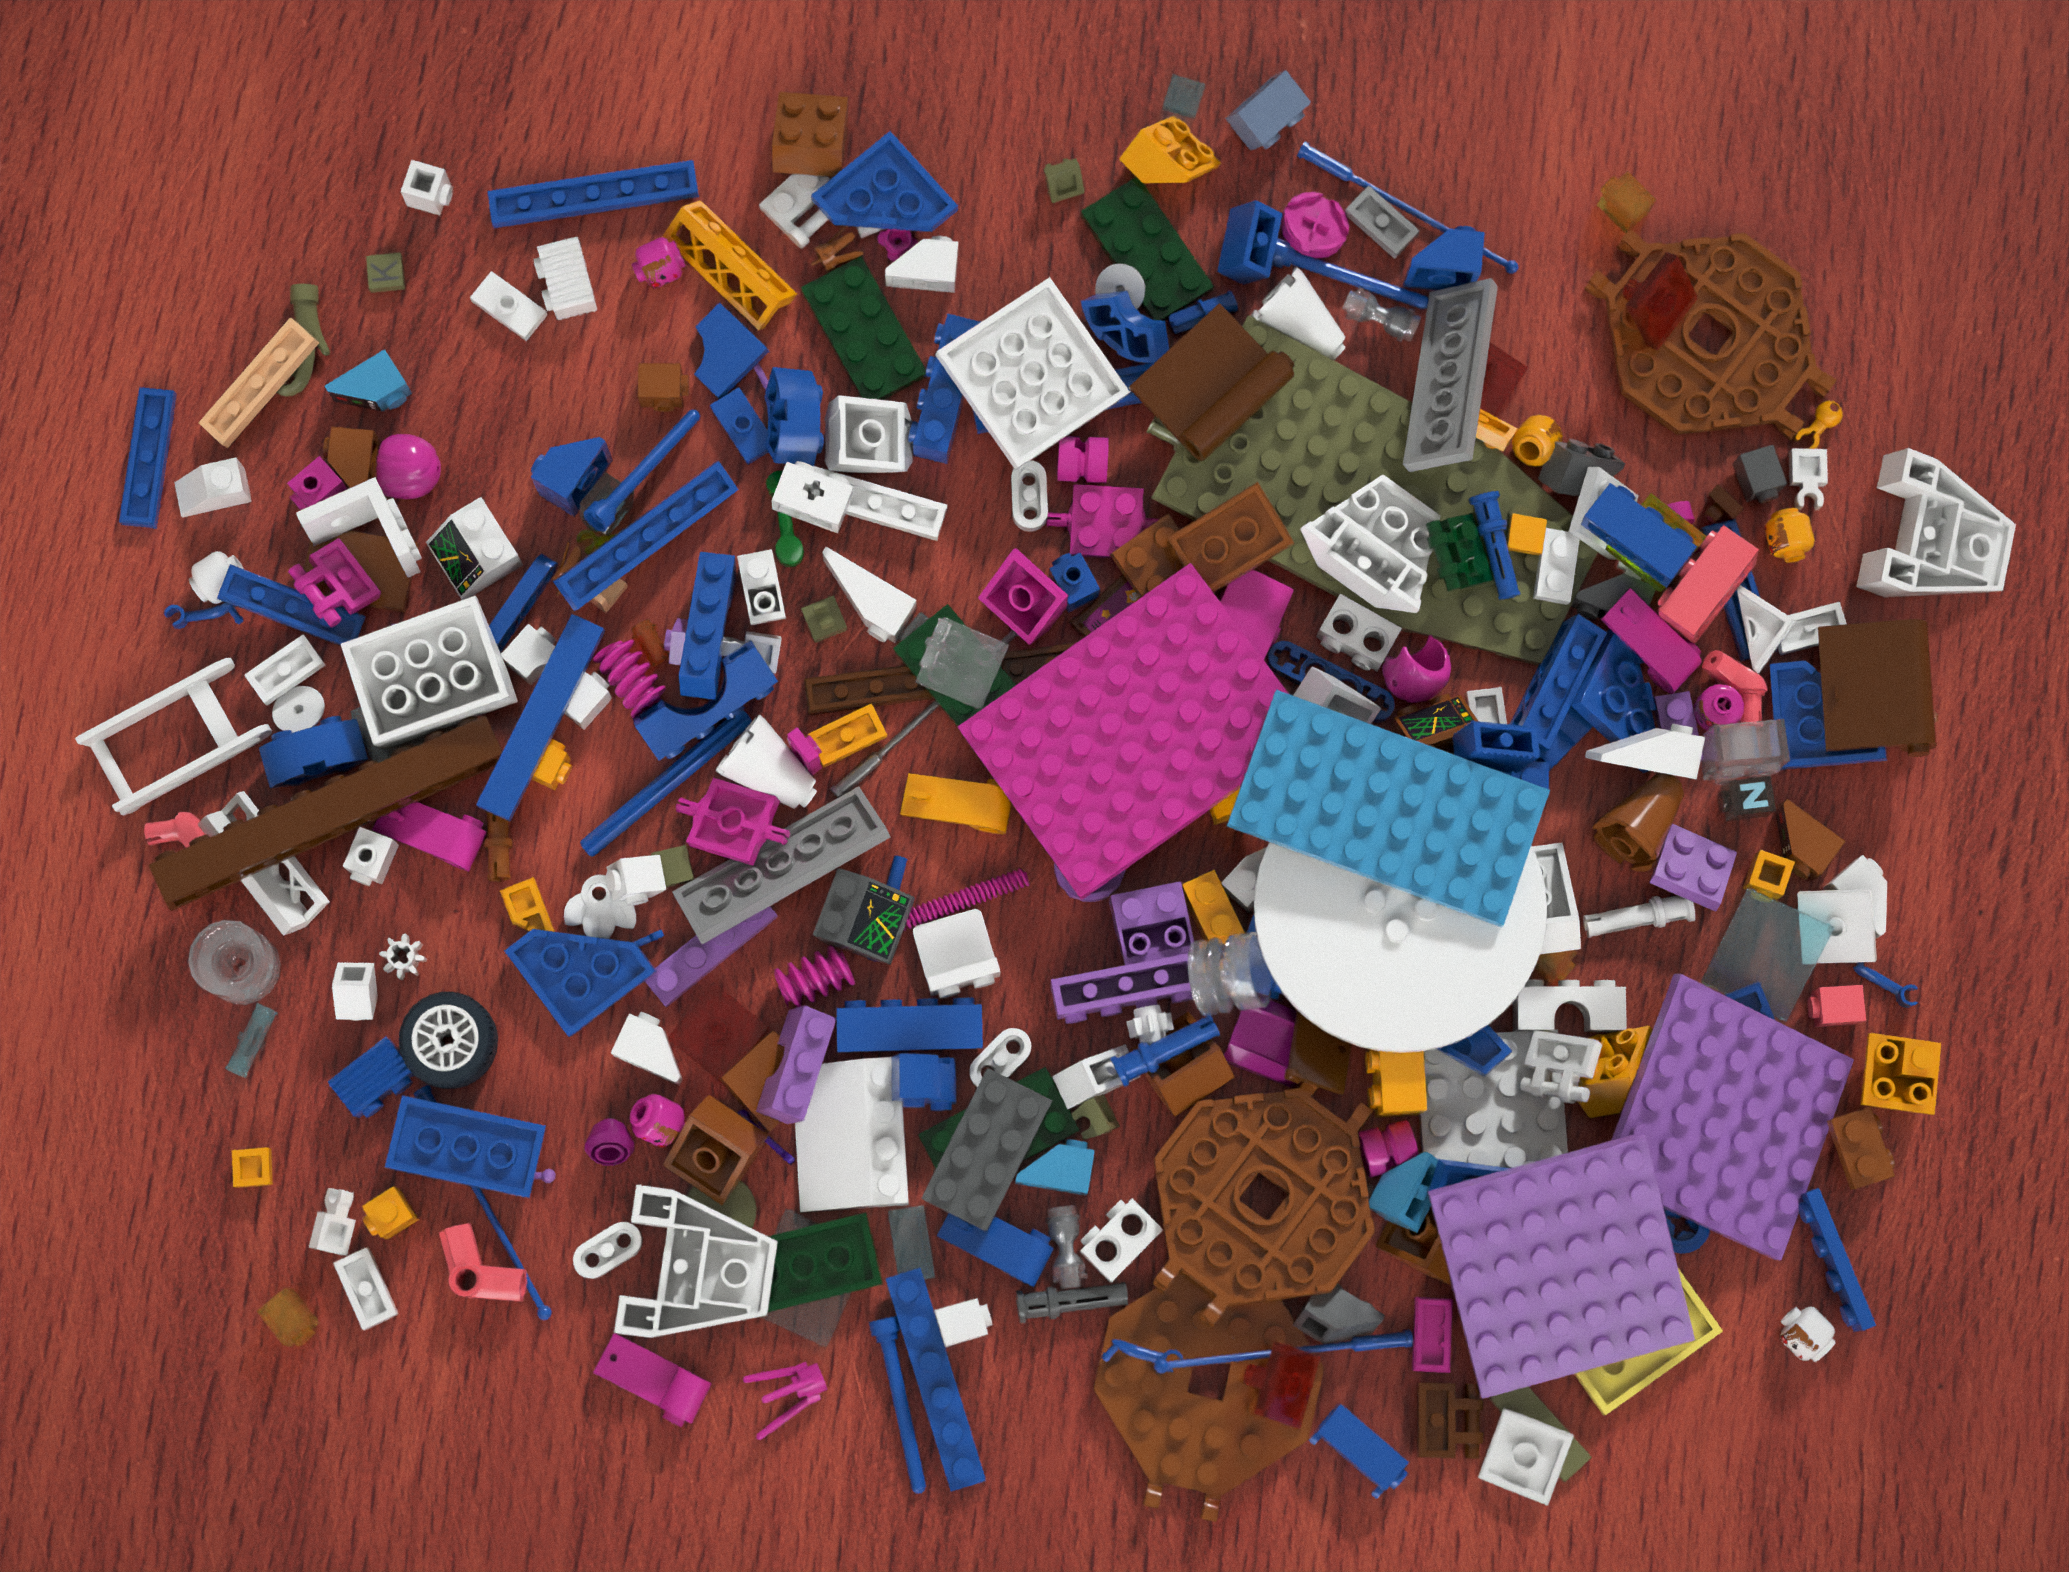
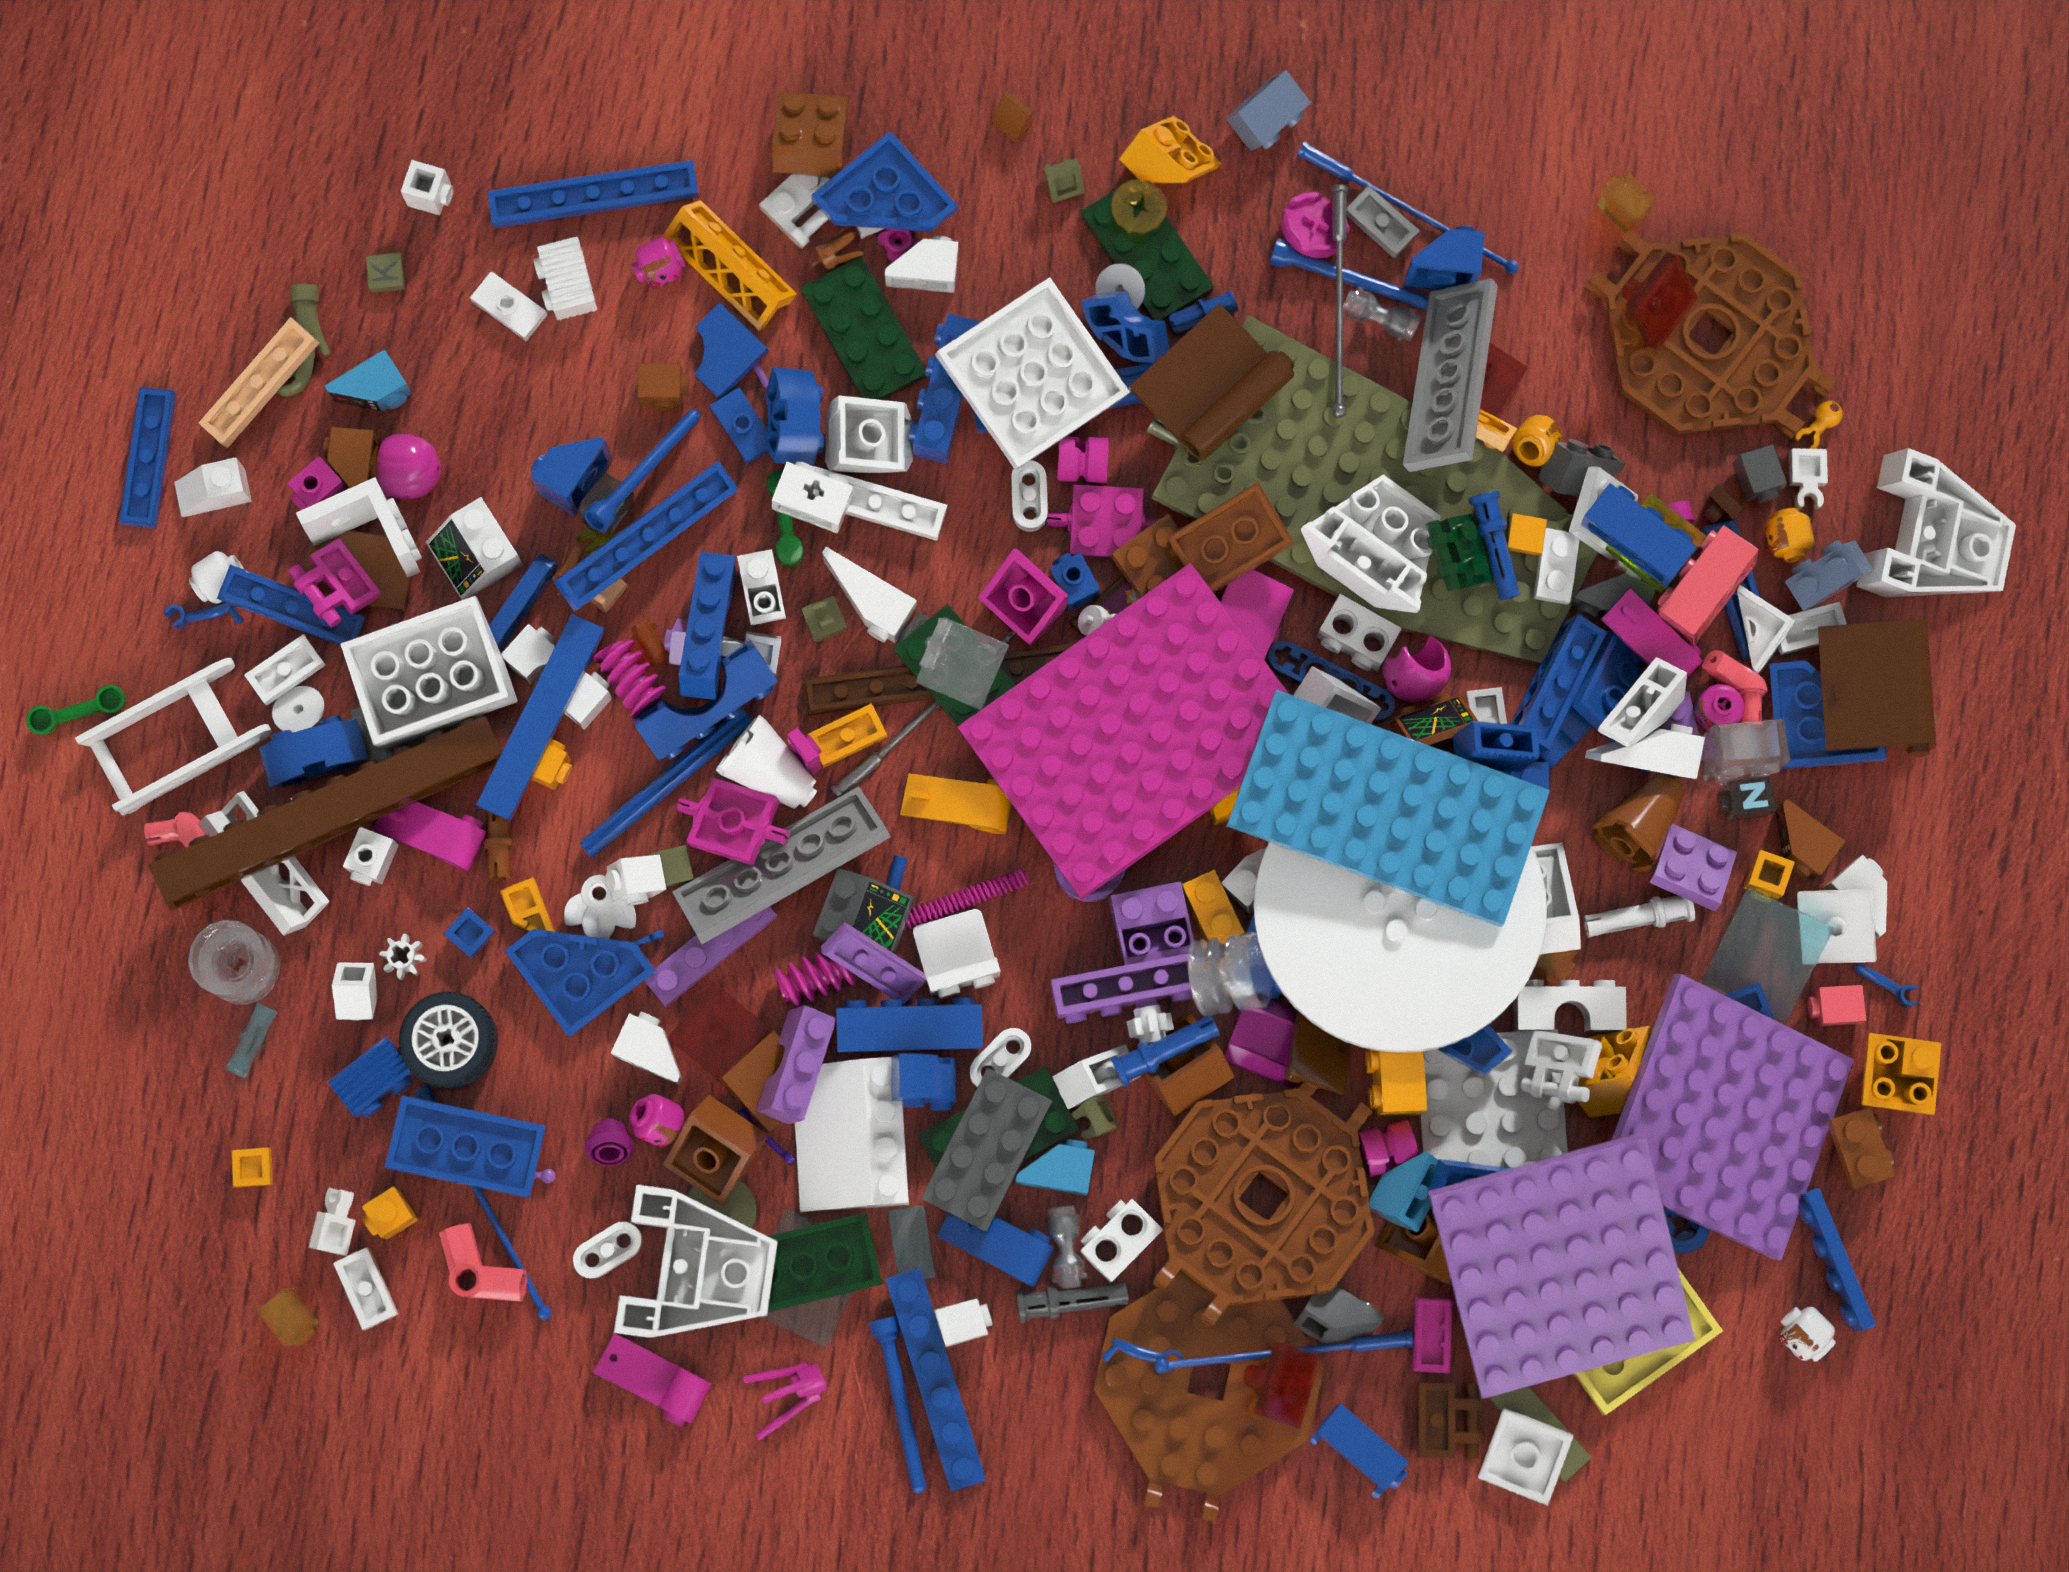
(45, 720): none -> green bar
(469, 932): none -> blue plate
(873, 963): none -> medium lavender tile
(1012, 116): none -> dark orange slope
(1092, 618): none -> white piece
(1131, 193): none -> clear yellow gear
(1184, 96): clear light blue tile -> none
(1249, 242): blue brick -> none
(1300, 314): white cone -> none
(1339, 195): none -> flat silver piece
(1646, 703): none -> white slope
(1829, 575): none -> sand blue brick

